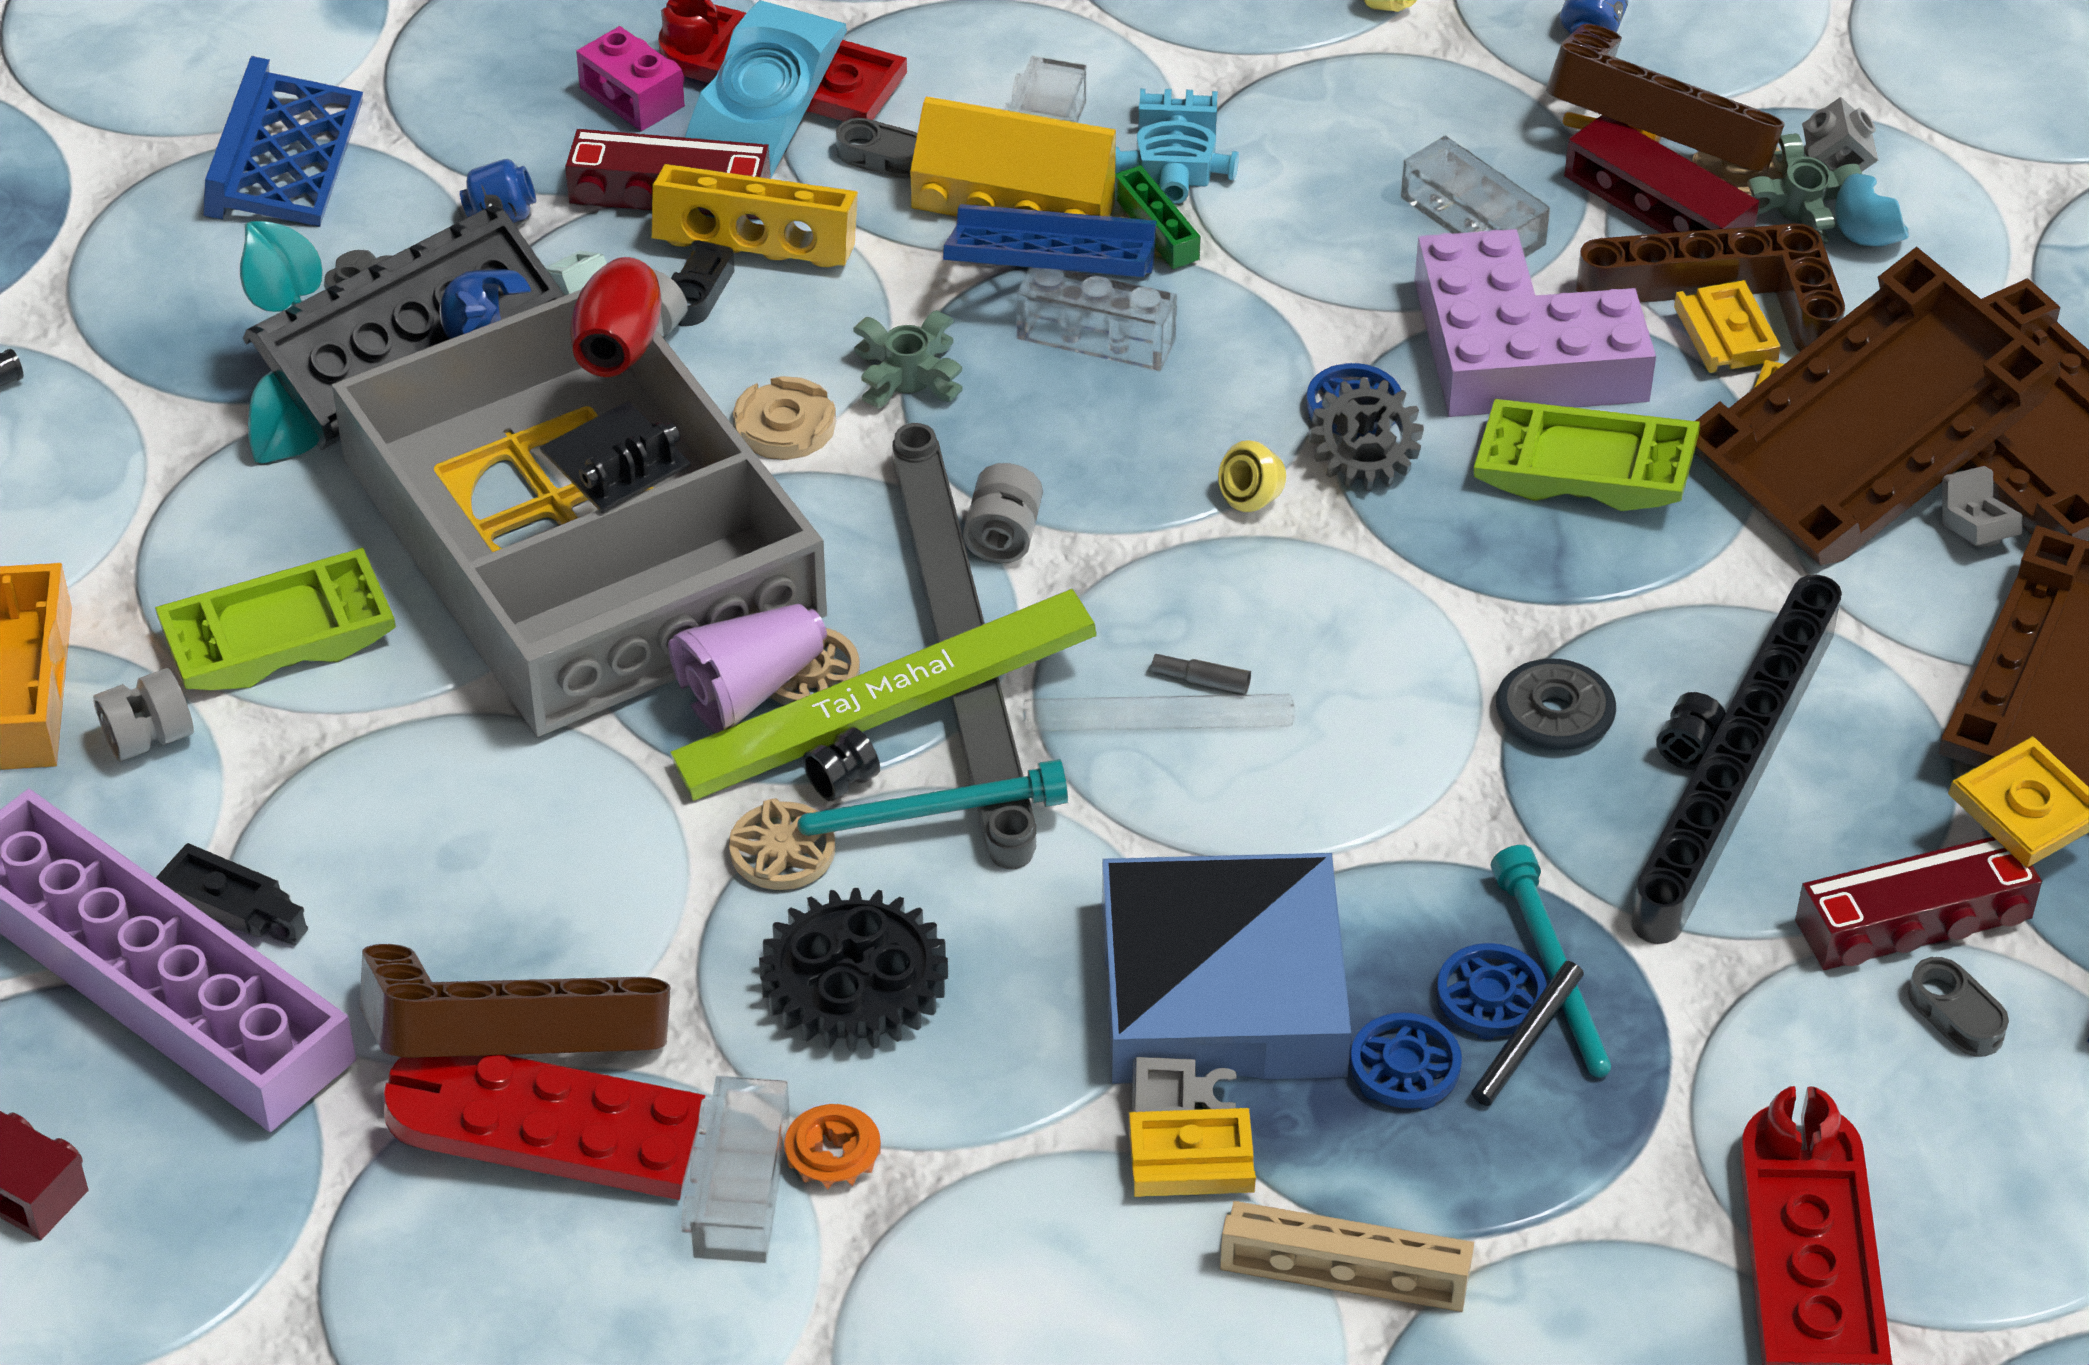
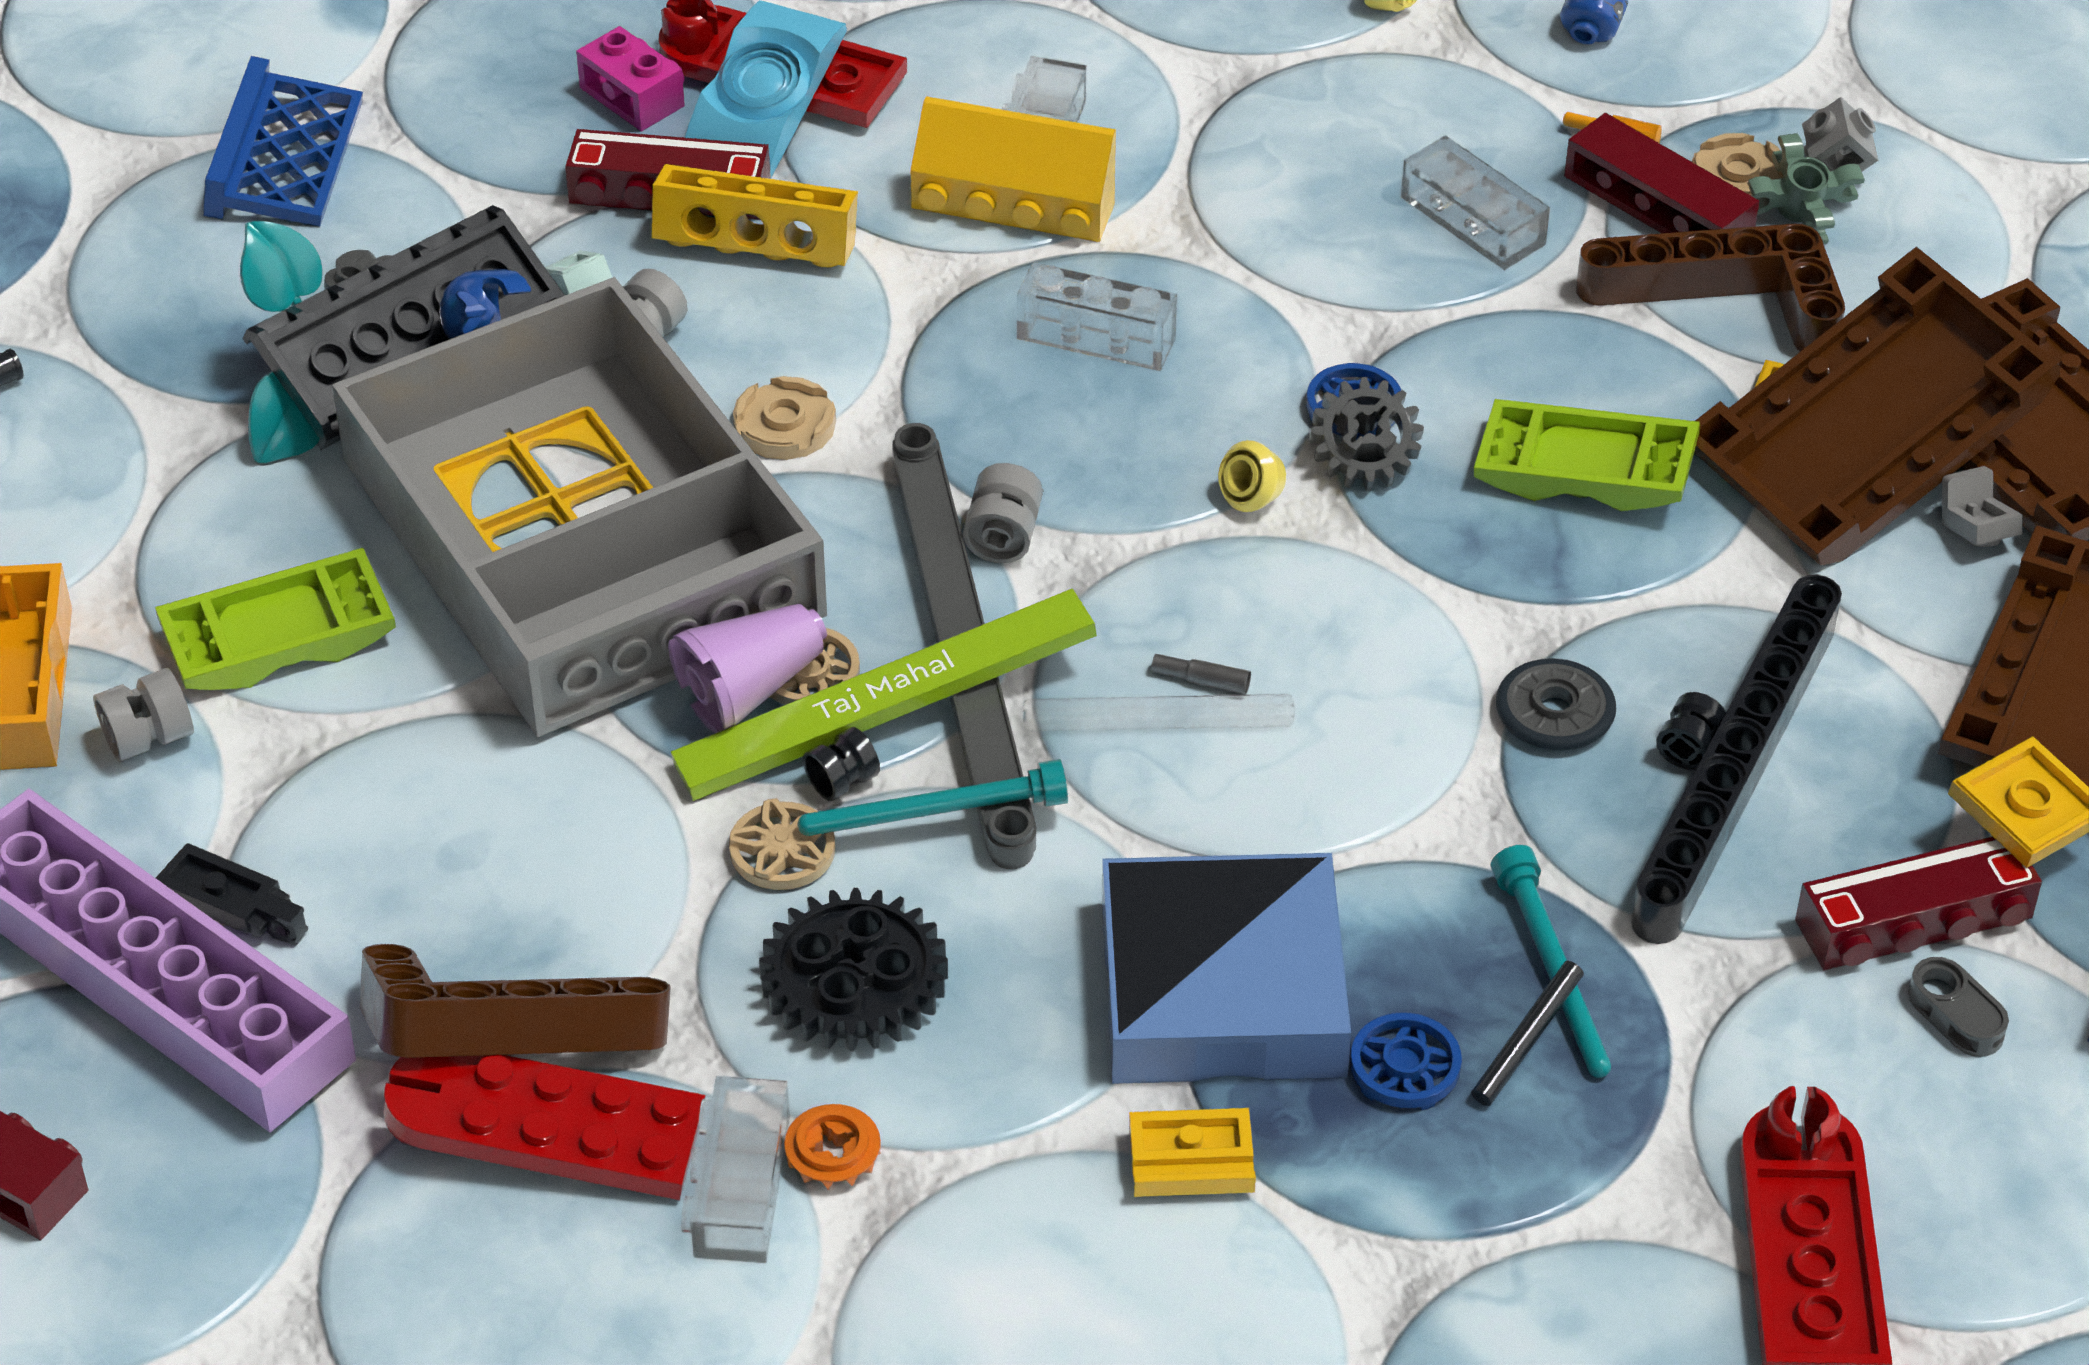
(499, 185): blue head -> none
(615, 317): red piece -> none
(617, 455): black hinge -> none
(704, 278): black piece -> none
(886, 153): dark grey piece -> none
(907, 359): sand green pin -> none
(1052, 240): blue fence -> none
(1145, 200): green piece -> none
(1172, 1085): light grey plate -> none
(1177, 143): medium azure piece -> none
(1346, 1256): tan fence -> none
(1488, 988): blue wheel -> none
(1513, 345): lavender brick -> none
(1596, 80): reddish brown beam -> none
(1727, 326): yellow plate -> none
(1868, 216): medium azure hair -> none

